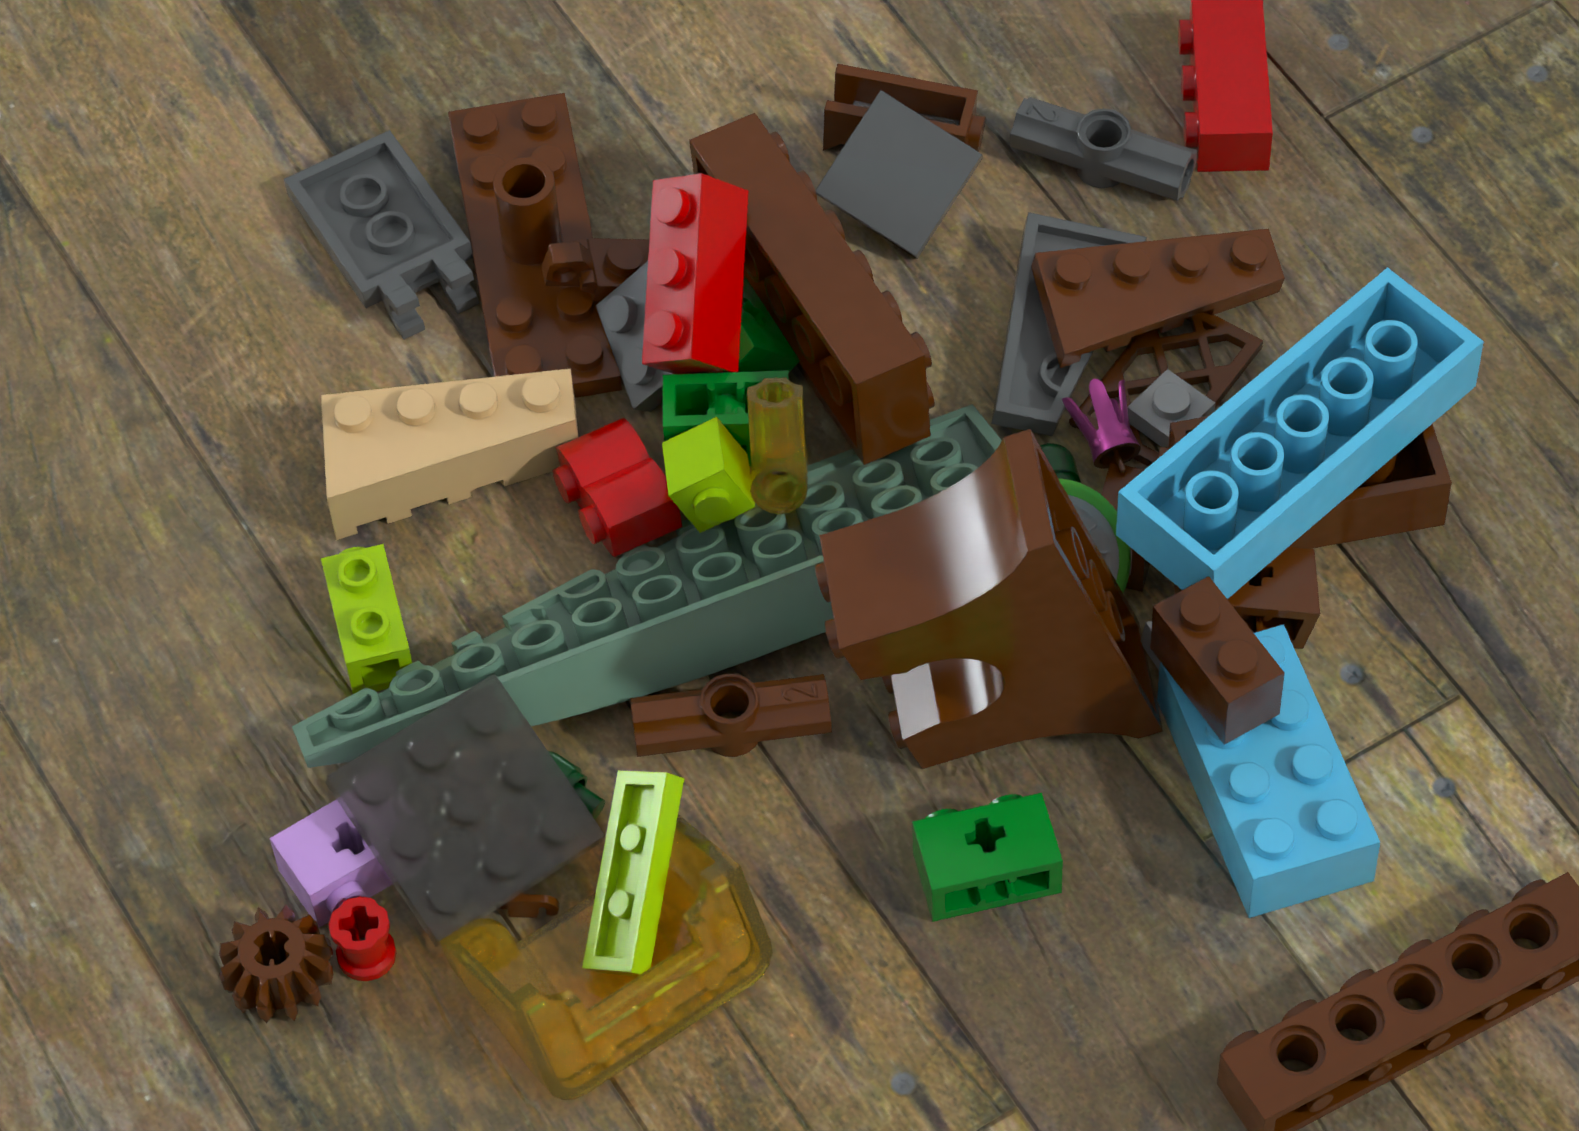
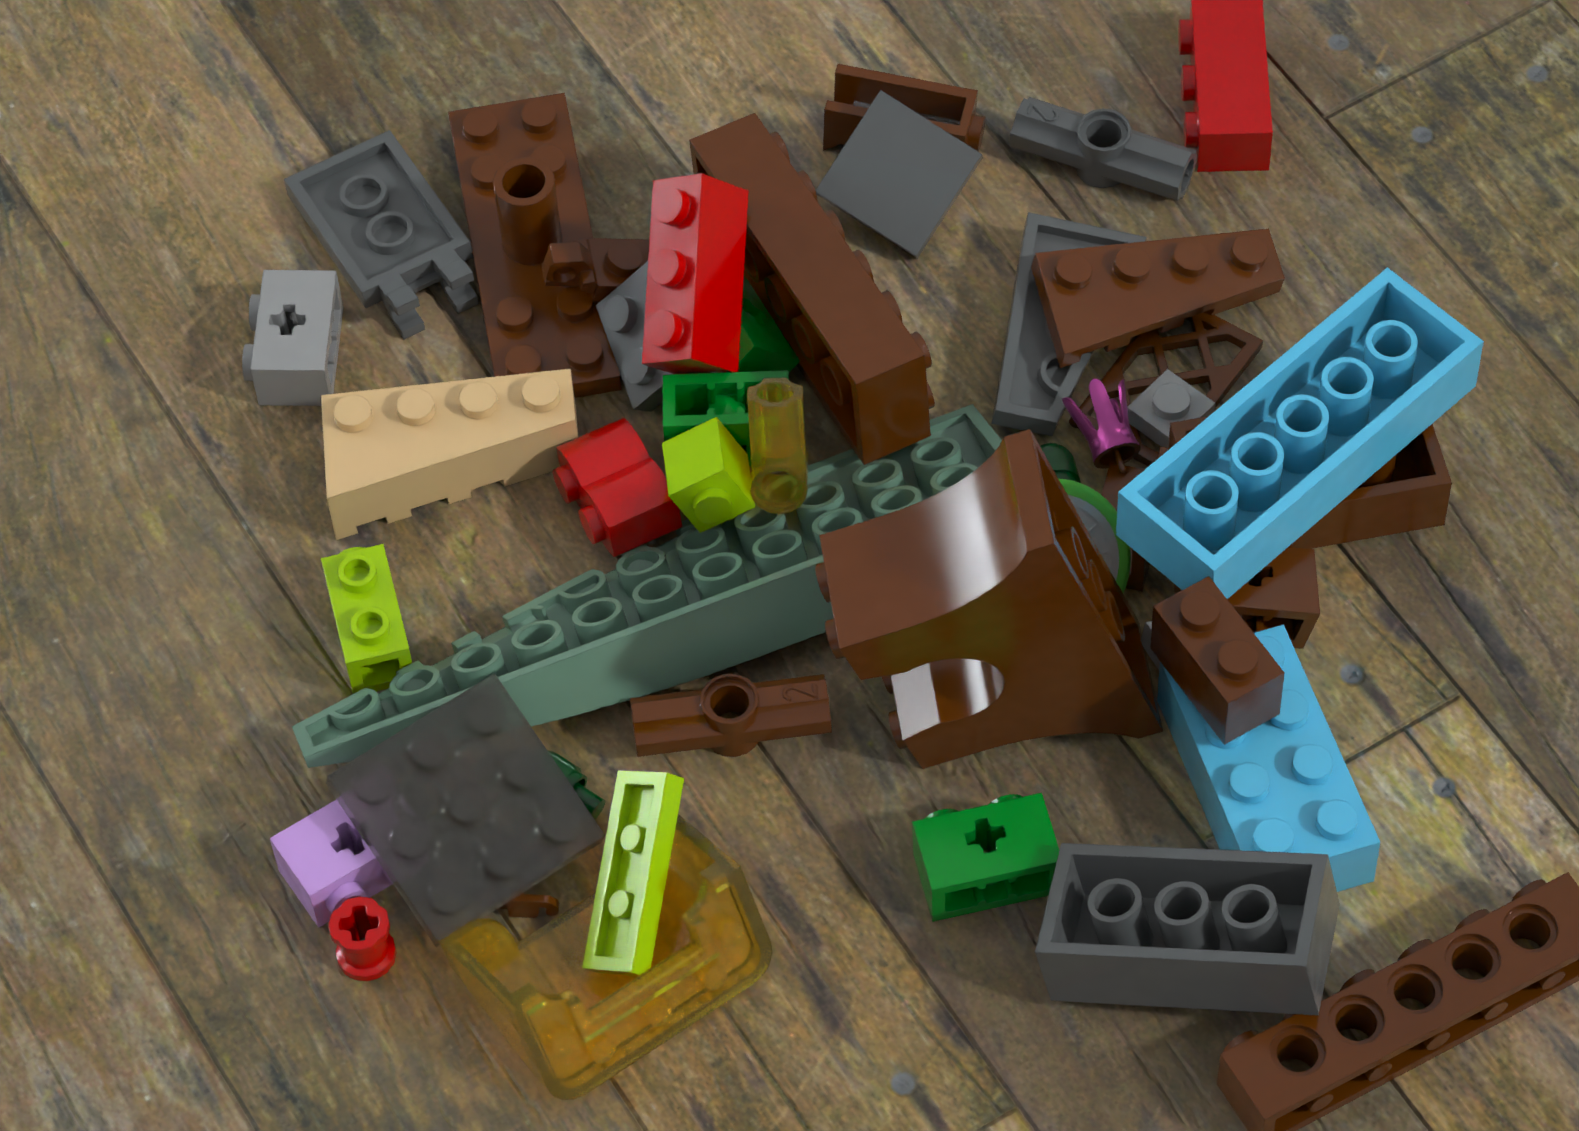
(251, 960): reddish brown gear -> none
(295, 337): none -> light grey brick
(1189, 928): none -> dark grey brick

